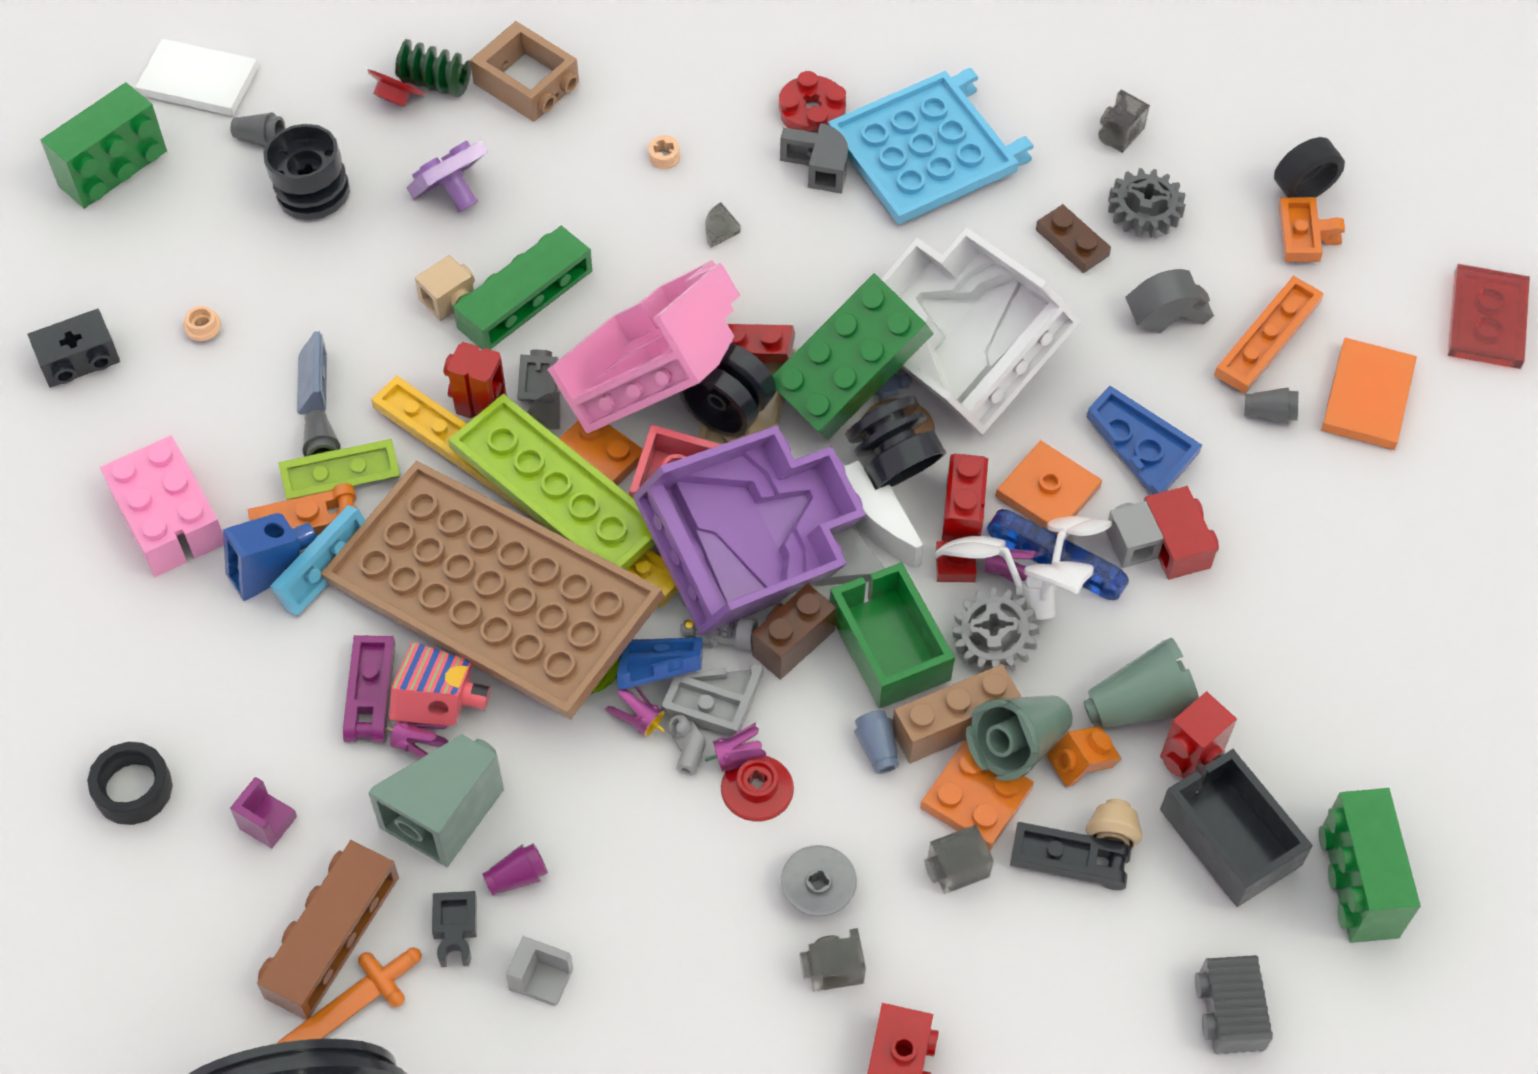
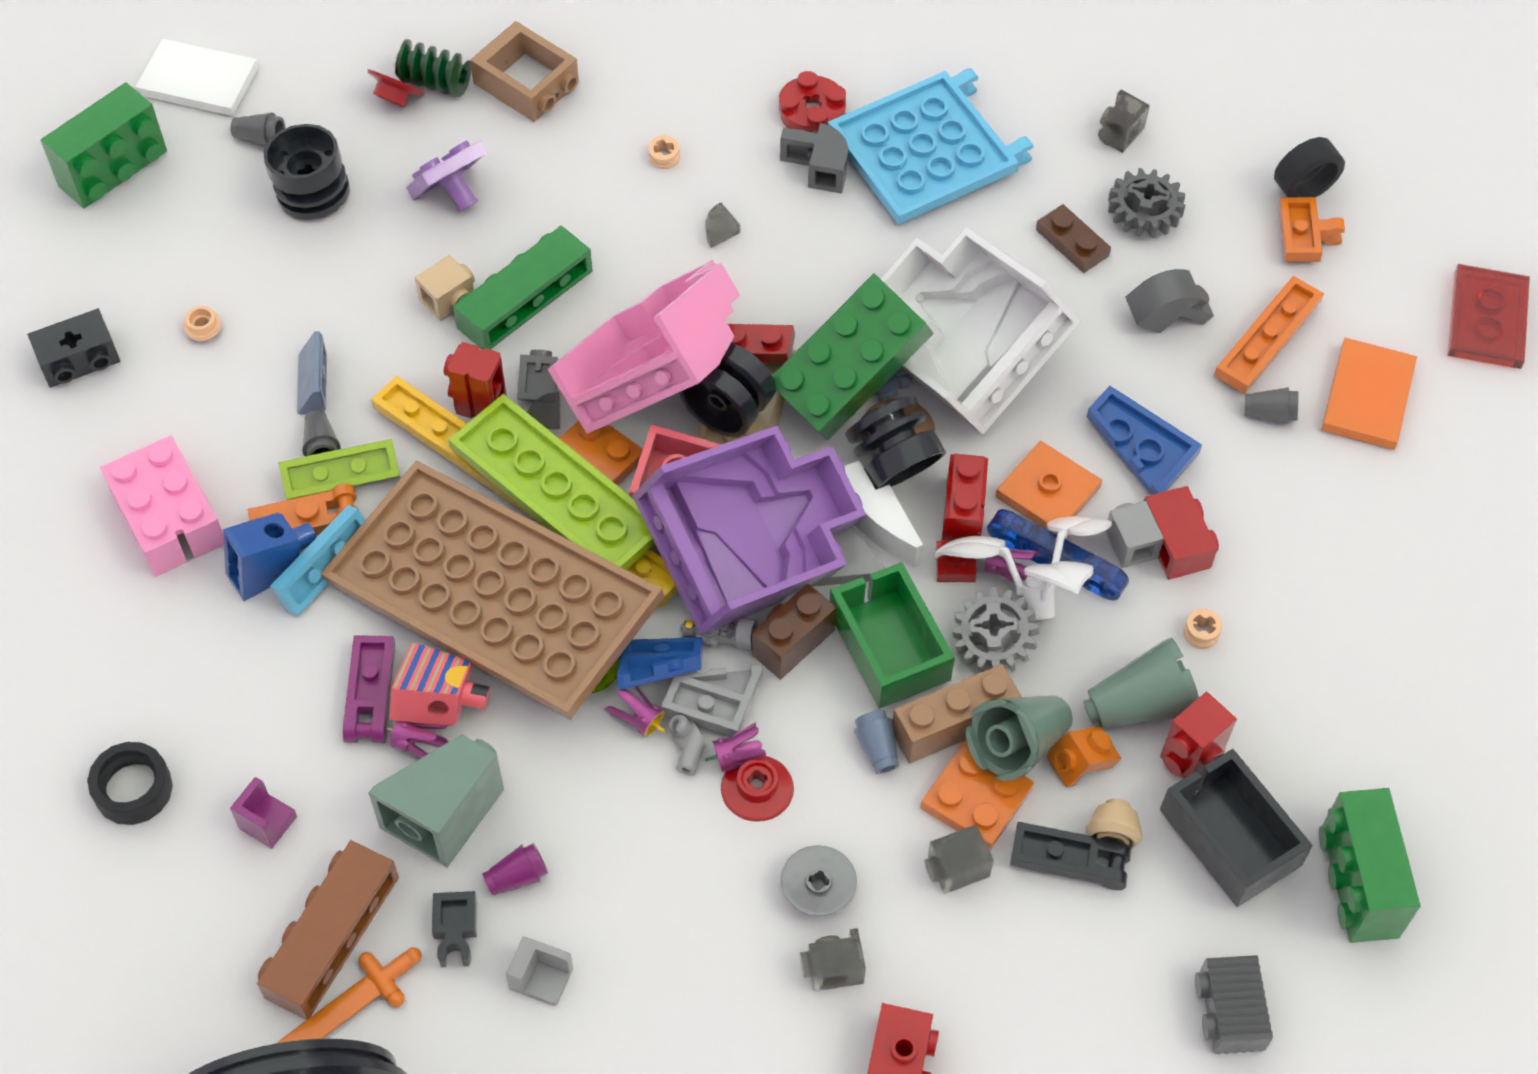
(1202, 639): none -> light nougat bush

